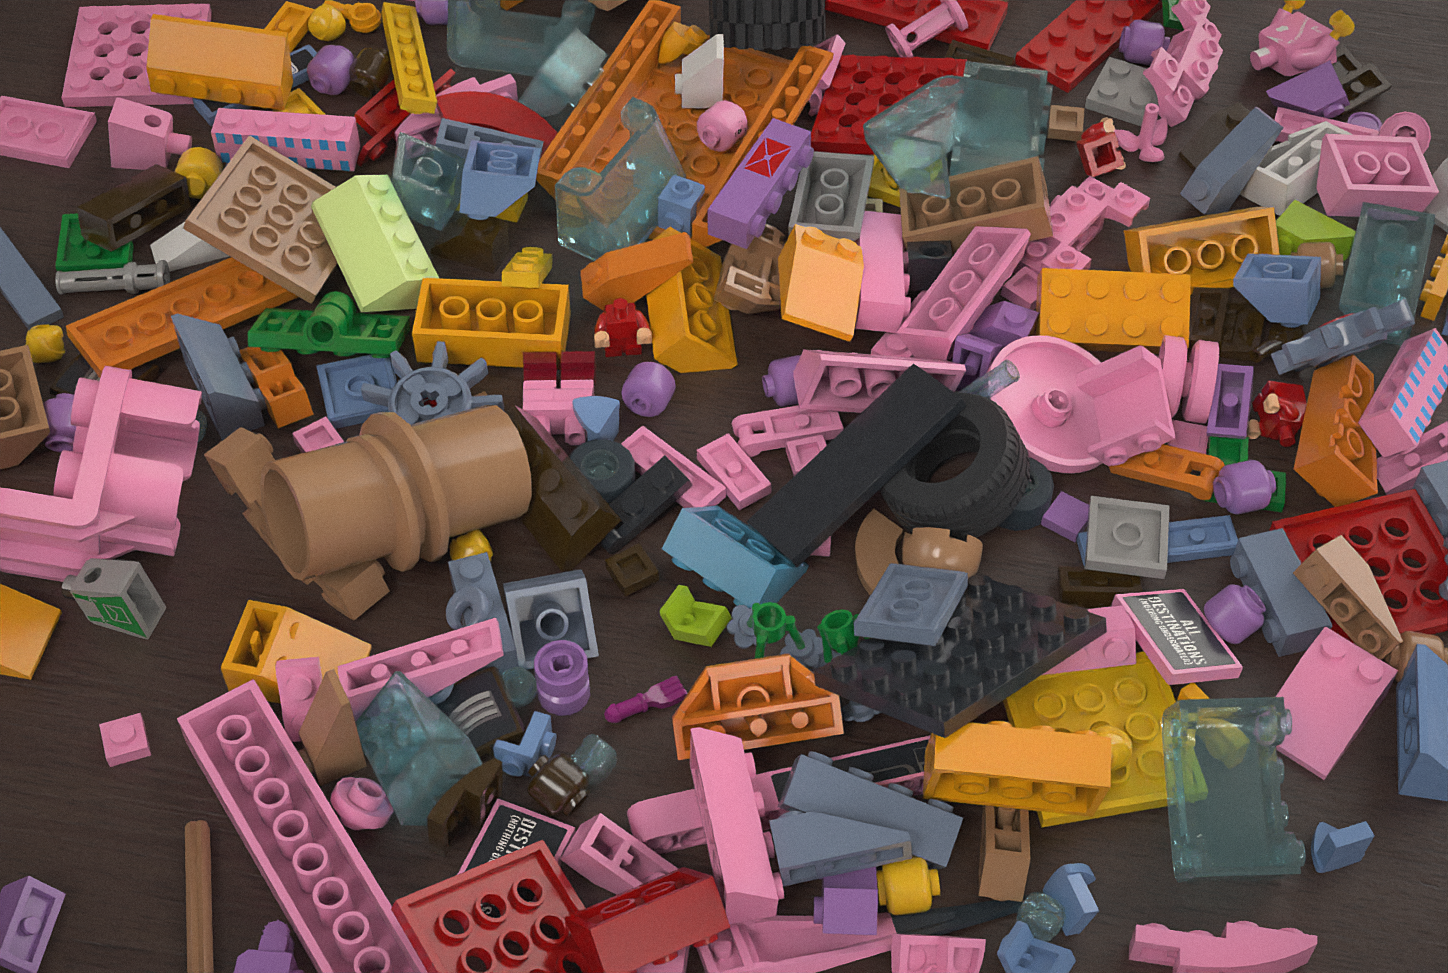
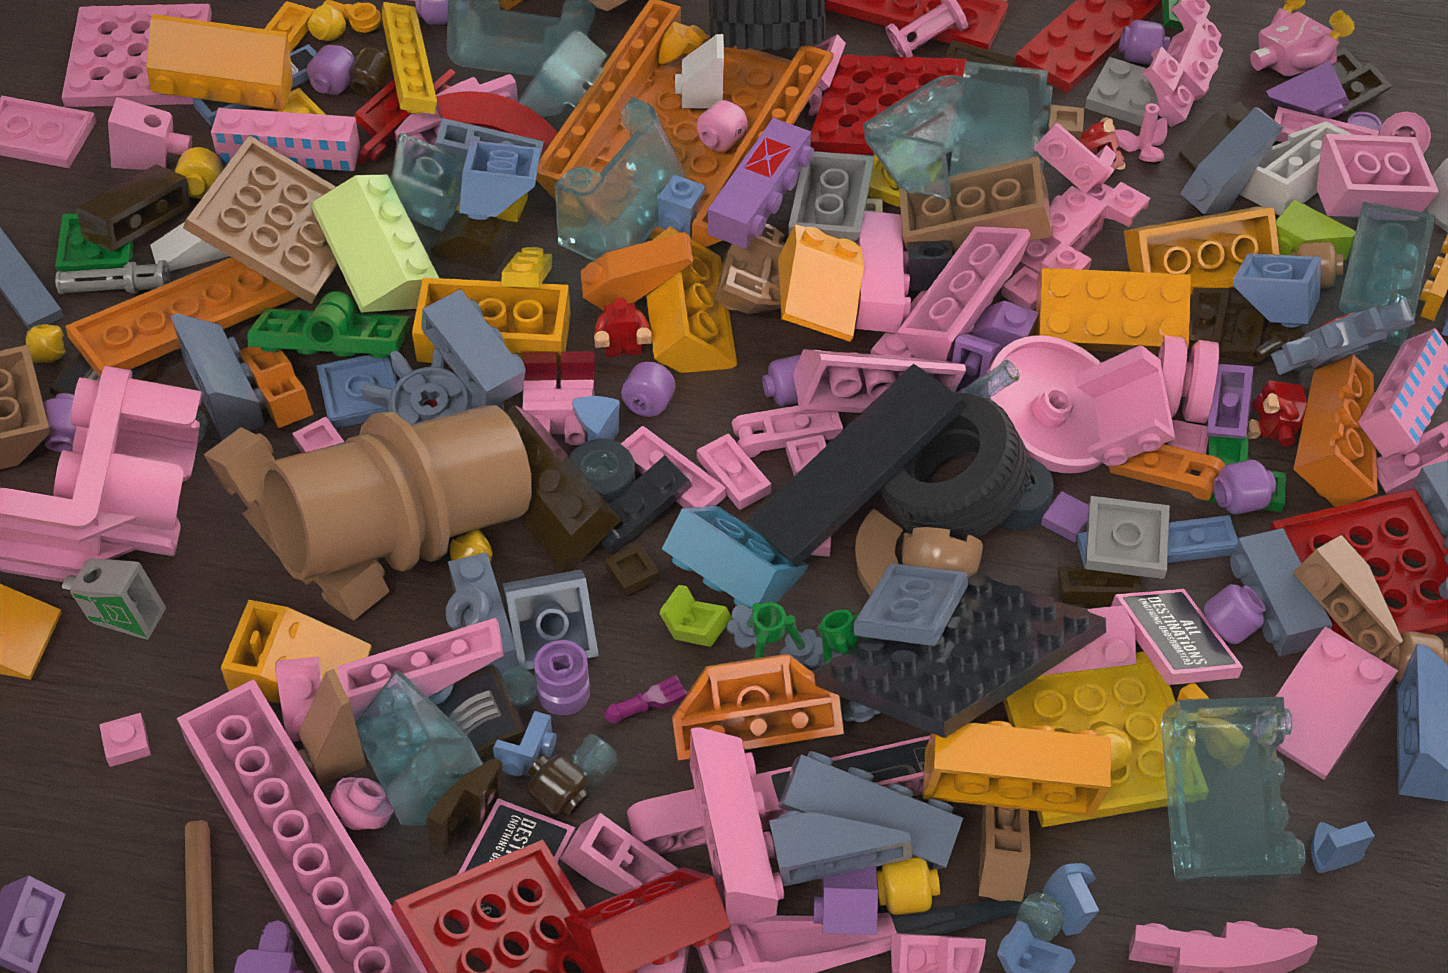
(473, 349): none -> sand blue brick
(1074, 159): none -> bright pink bracket

